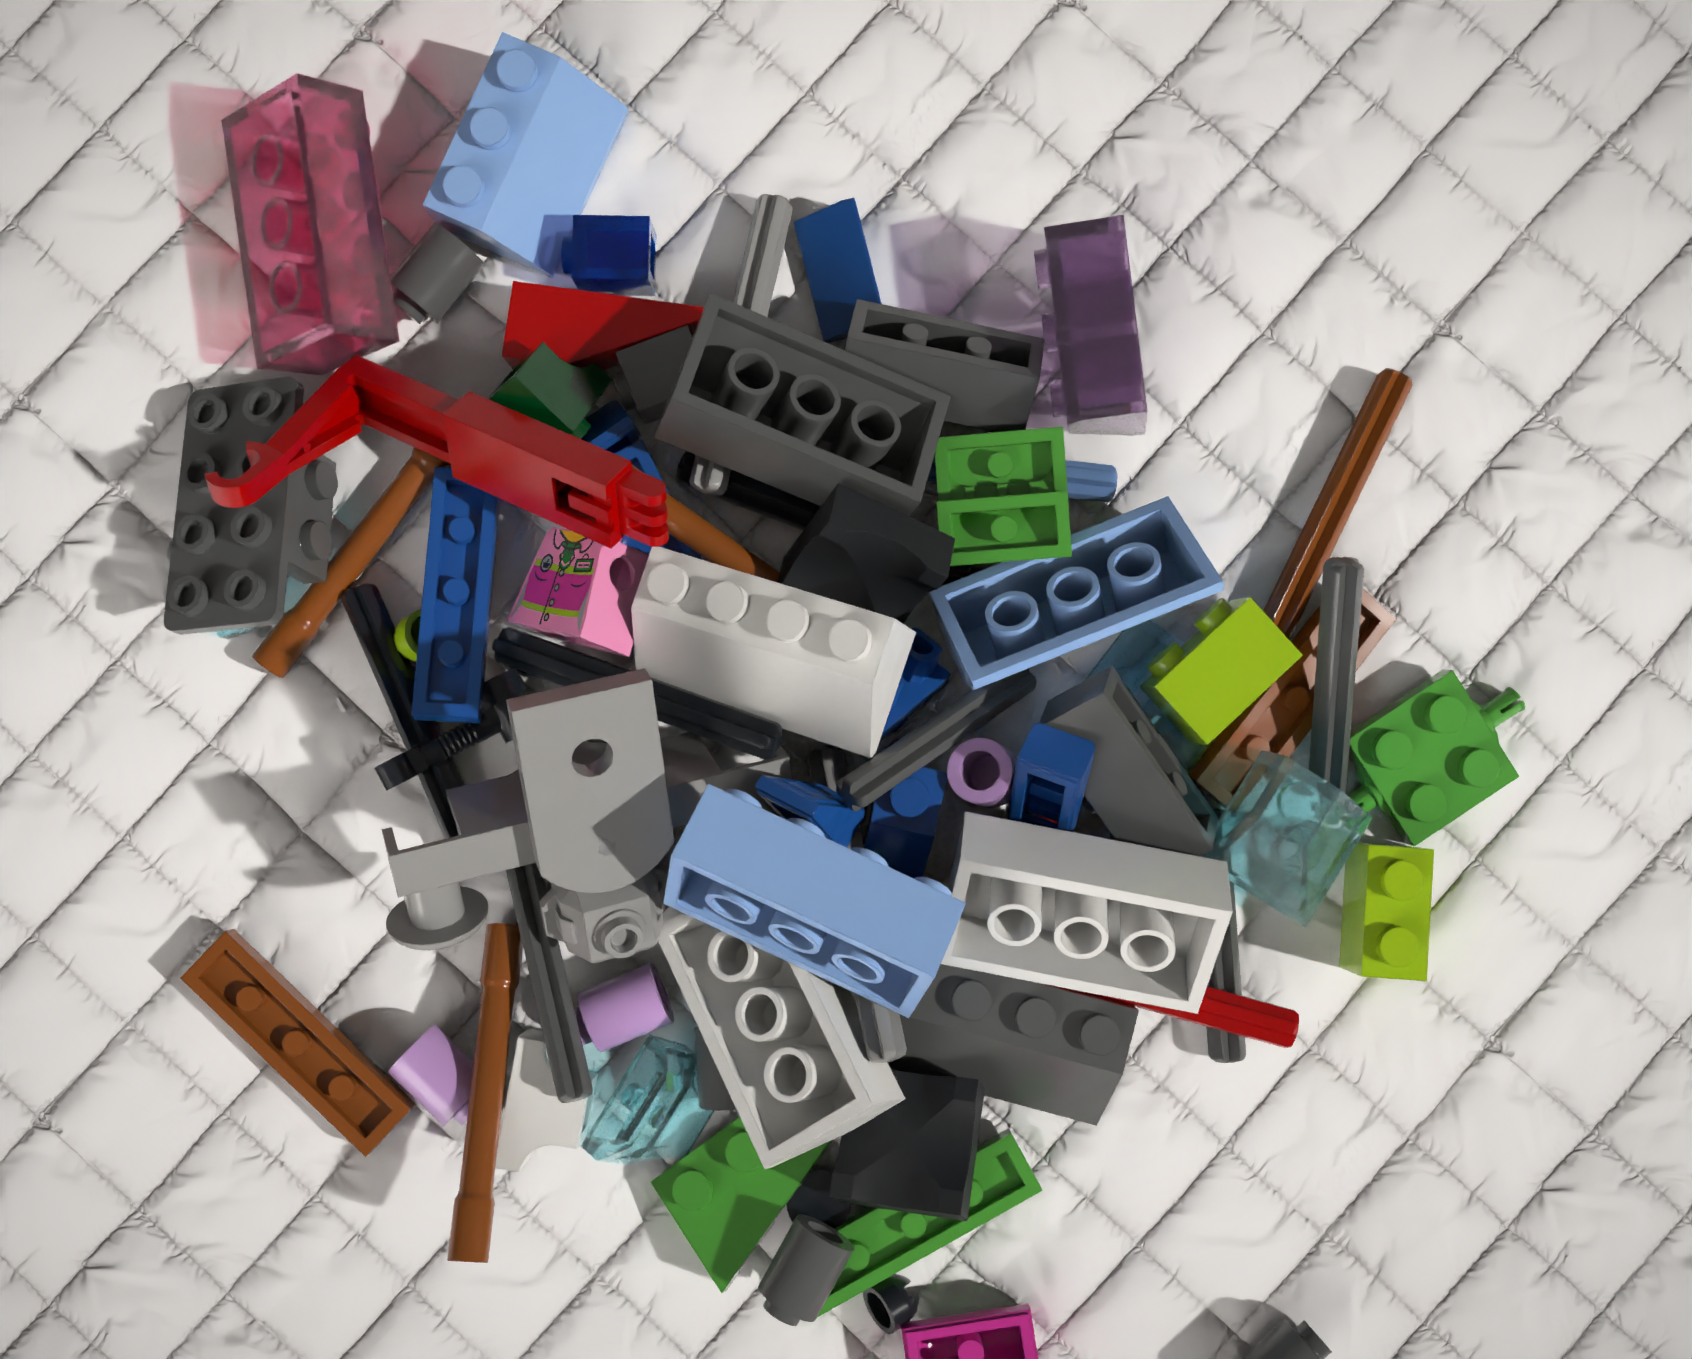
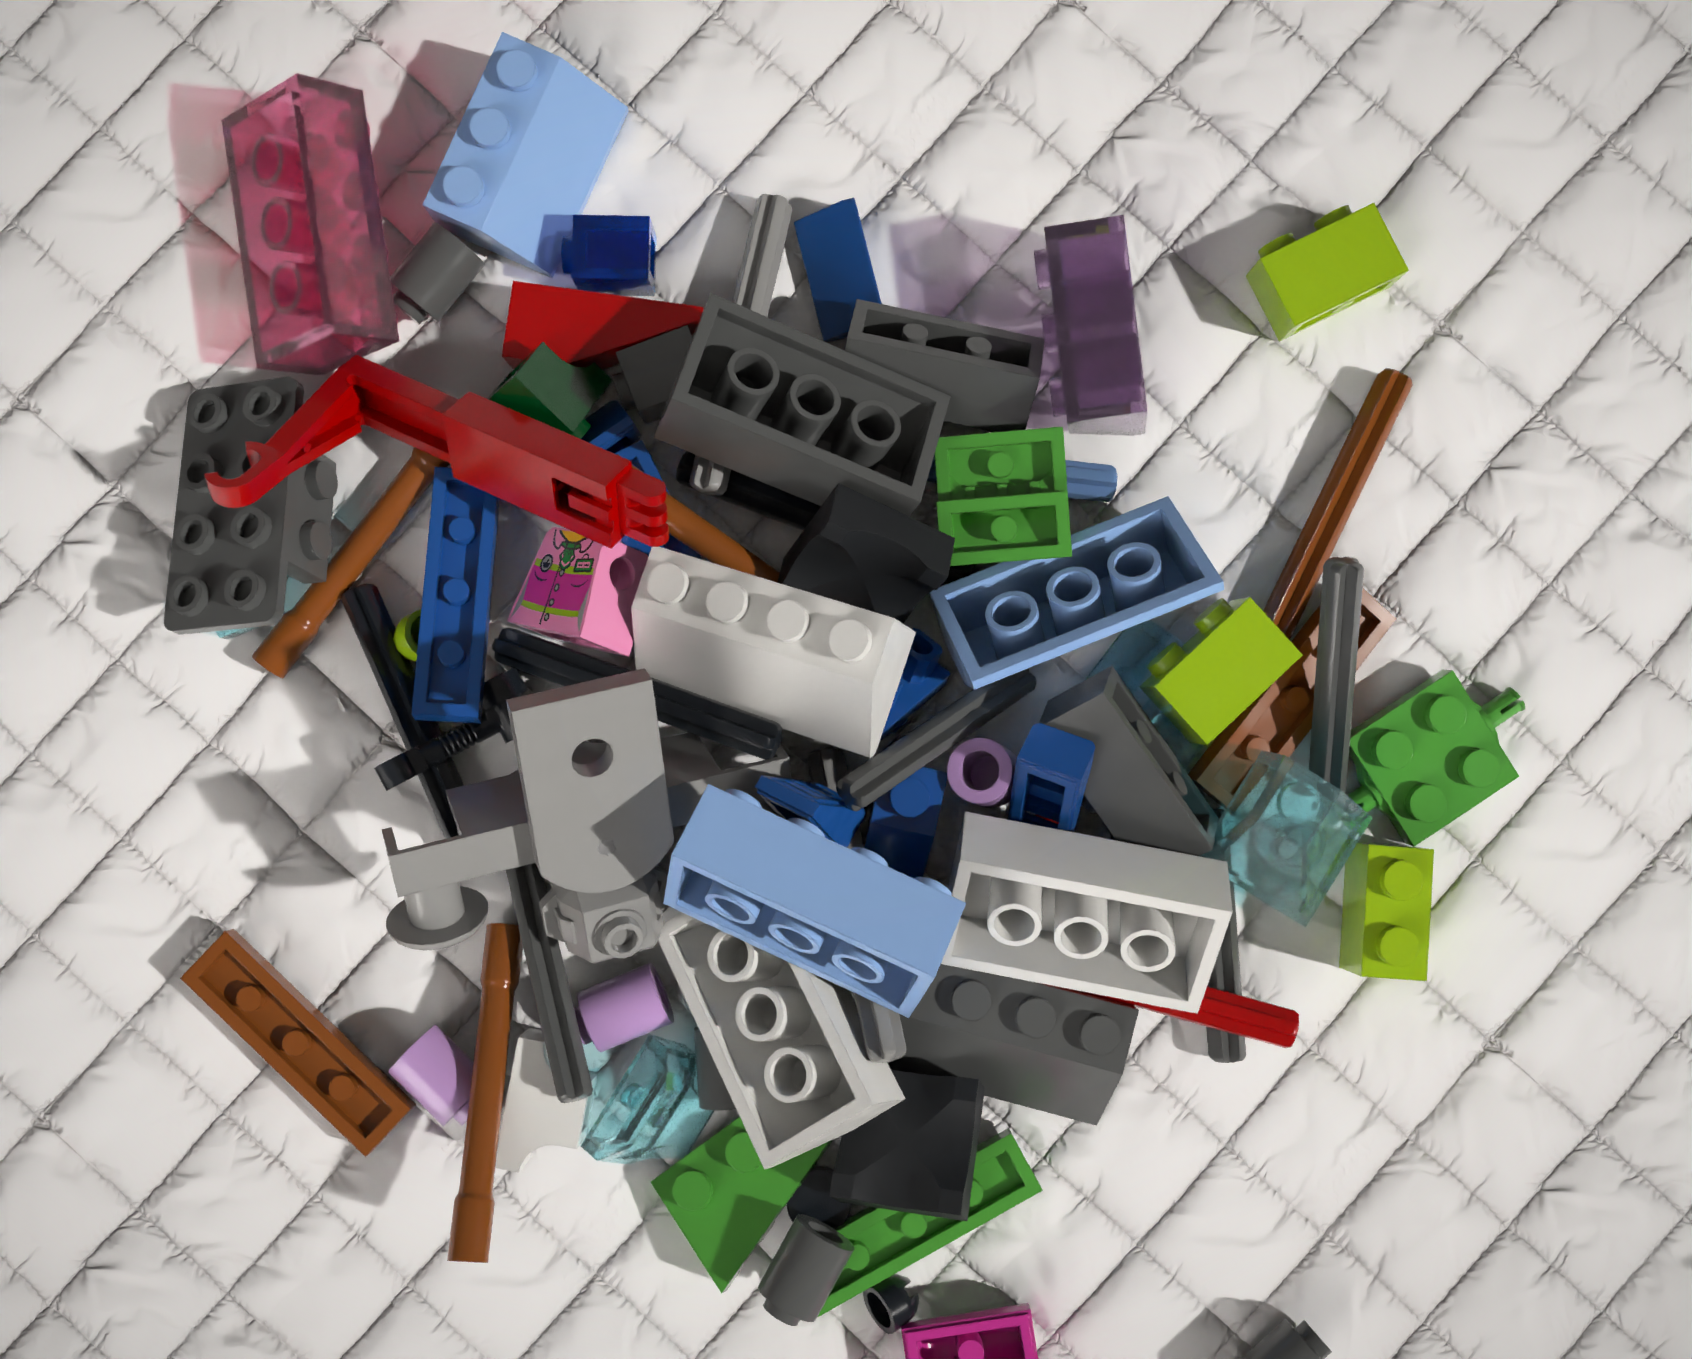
(1325, 271): none -> lime brick

